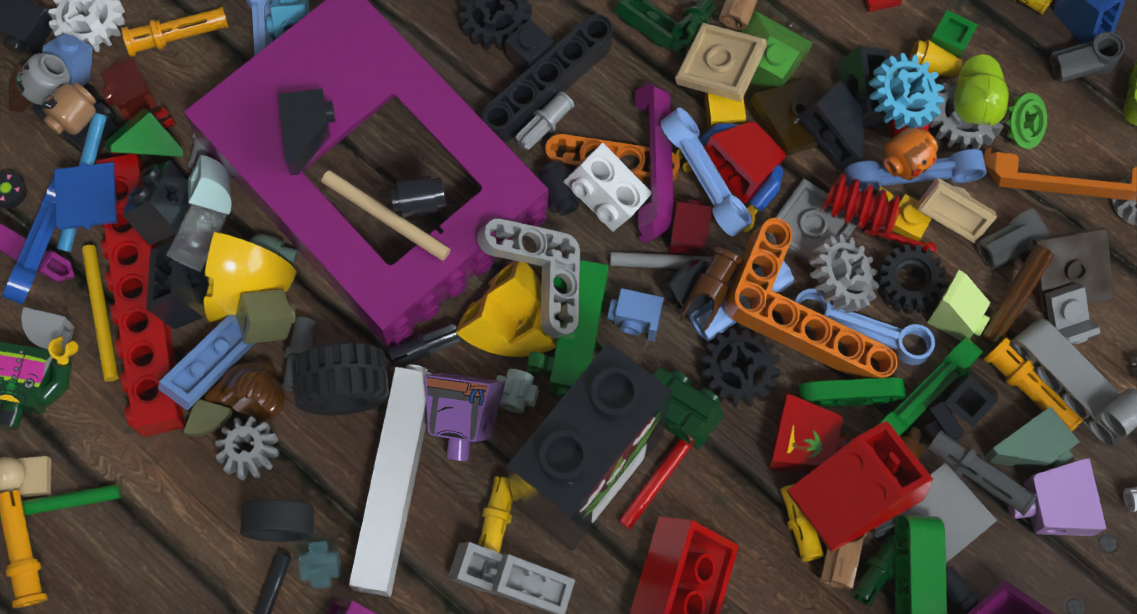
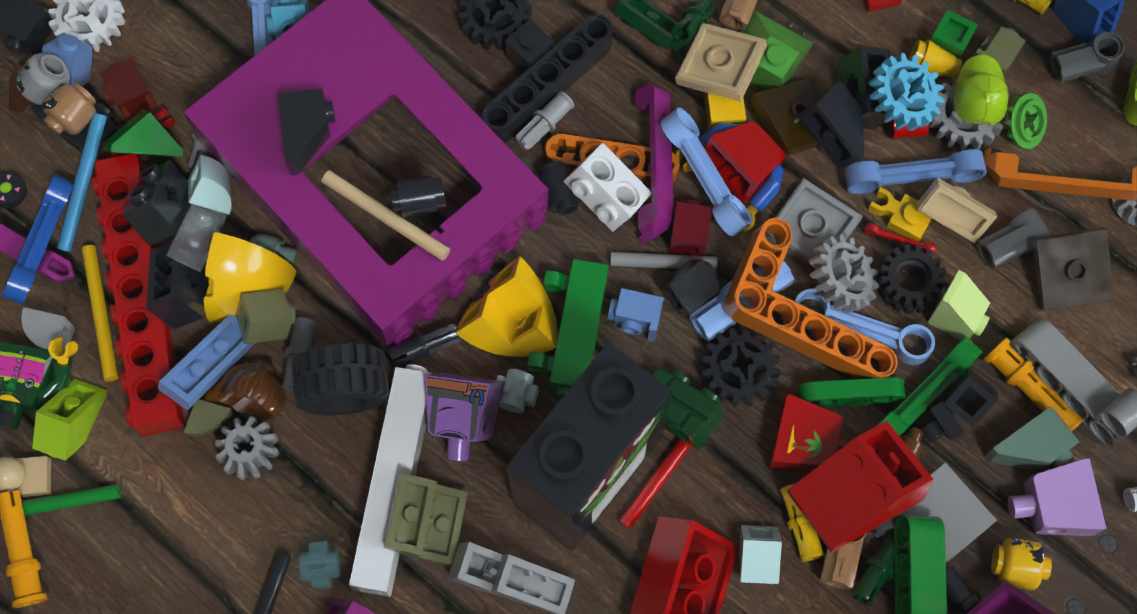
(67, 419): none -> lime slope
(85, 196): blue piece -> none
(153, 34): light orange pin -> none
(277, 520): black tyre -> none
(425, 520): none -> olive slope
(496, 515): yellow pin -> none
(552, 266): light grey beam -> none
(714, 281): reddish brown piece -> none
(760, 554): none -> light aqua brick
(863, 205): red piece -> none
(910, 153): orange head -> none
(982, 472): dark grey pin -> none
(1002, 47): none -> olive brick
(1017, 293): reddish brown axle -> none
(1021, 563): none -> yellow head
(1070, 314): light grey bracket -> none

